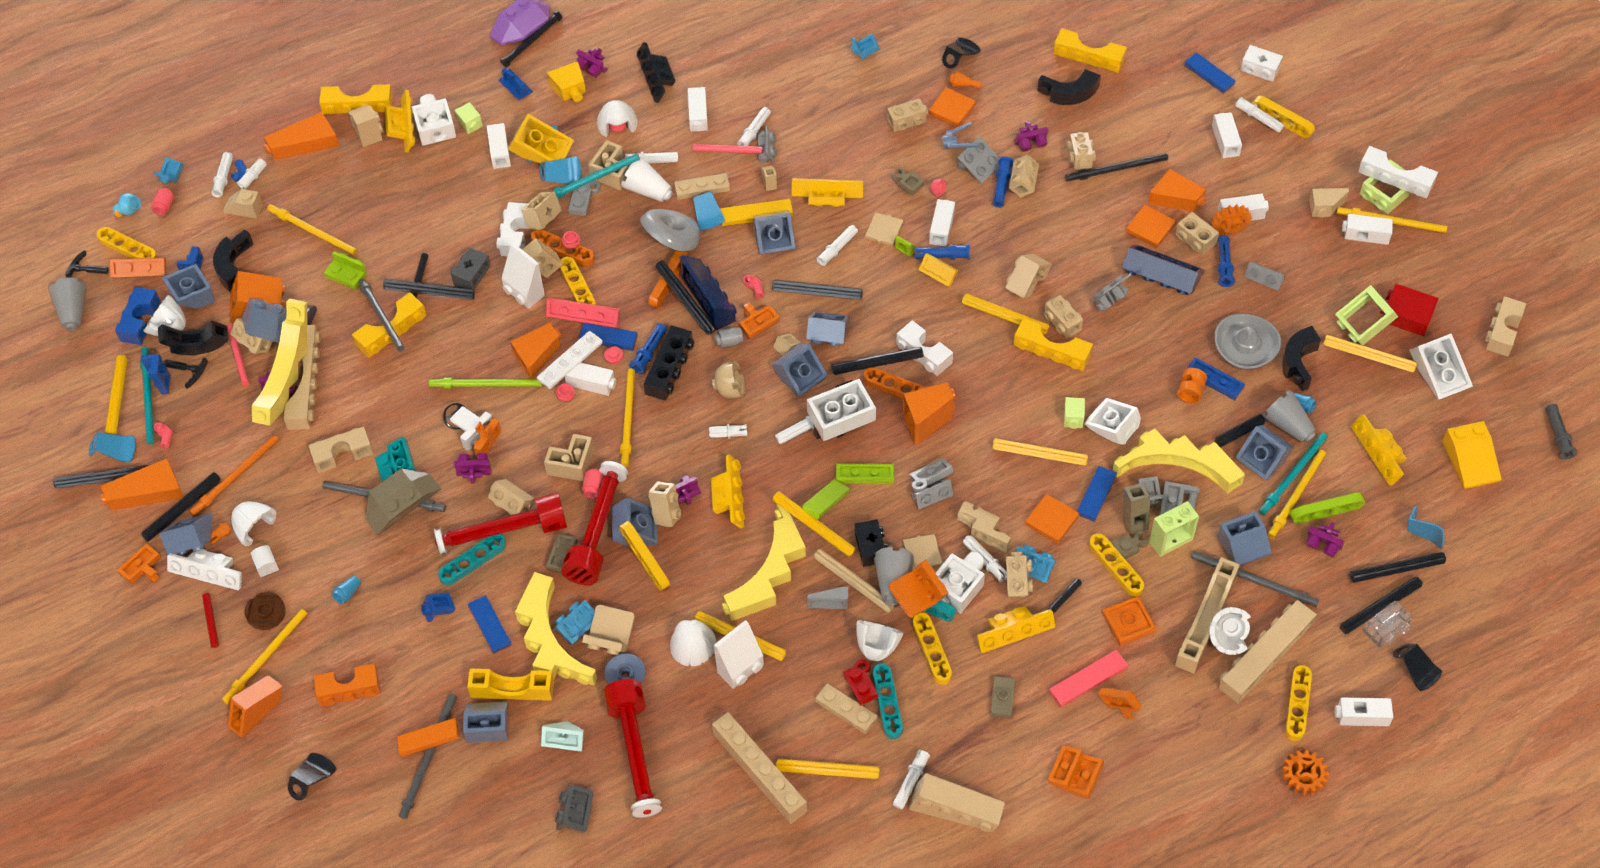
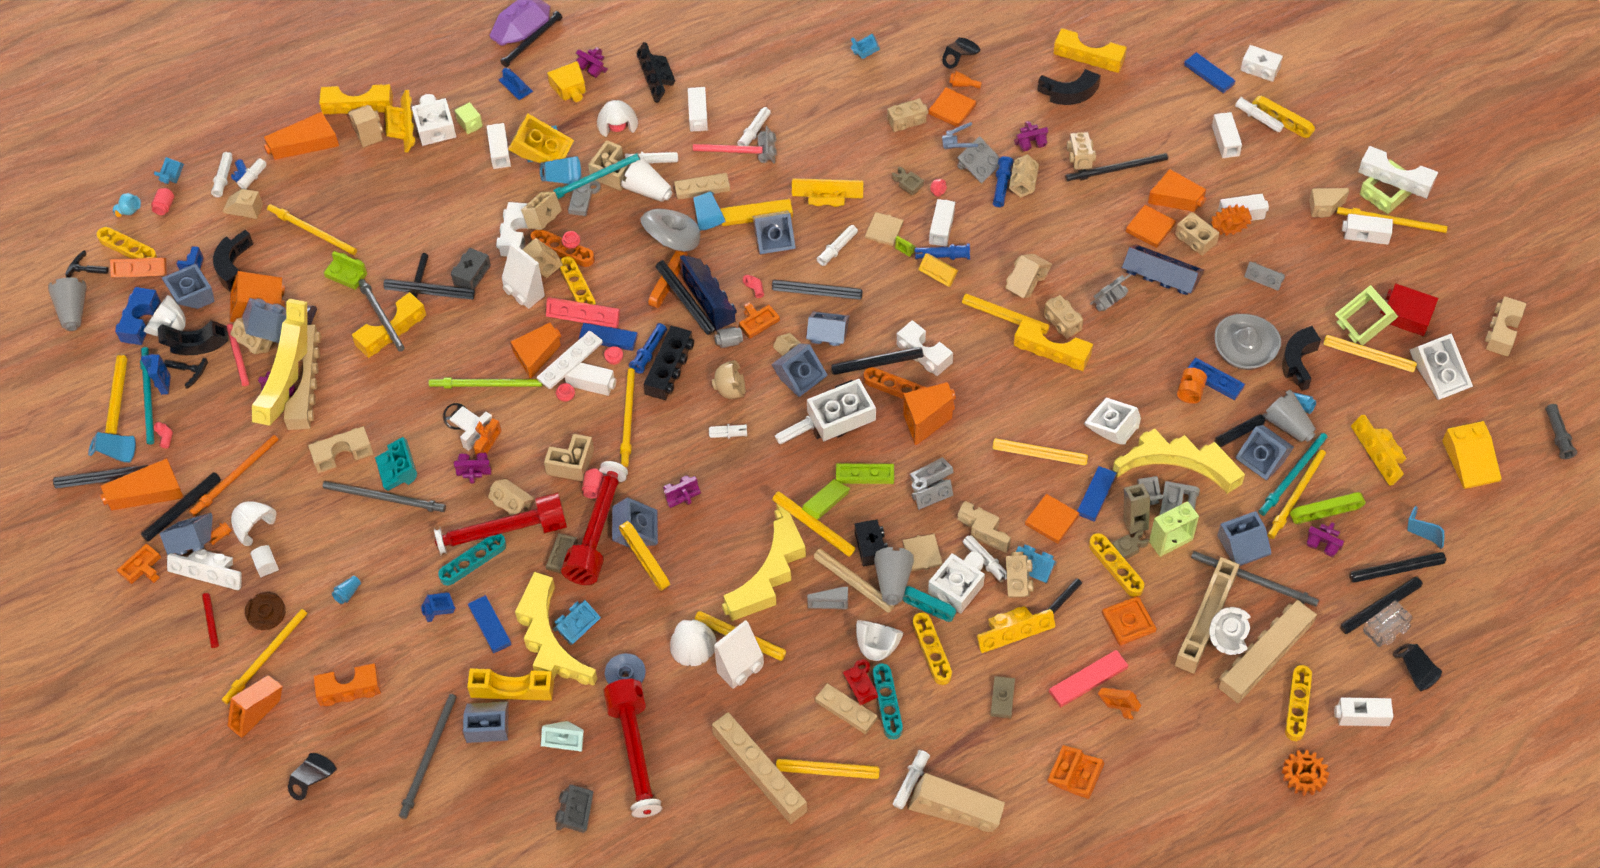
(398, 497): dark tan wedge -> none
(428, 737): orange tile -> none
(610, 629): tan bracket -> none
(664, 504): tan brick -> none
(728, 492): yellow bracket -> none
(769, 177): tan piece -> none
(918, 589): orange bracket -> none
(1074, 412): yellowish green brick -> none
(1225, 274): blue pin -> none

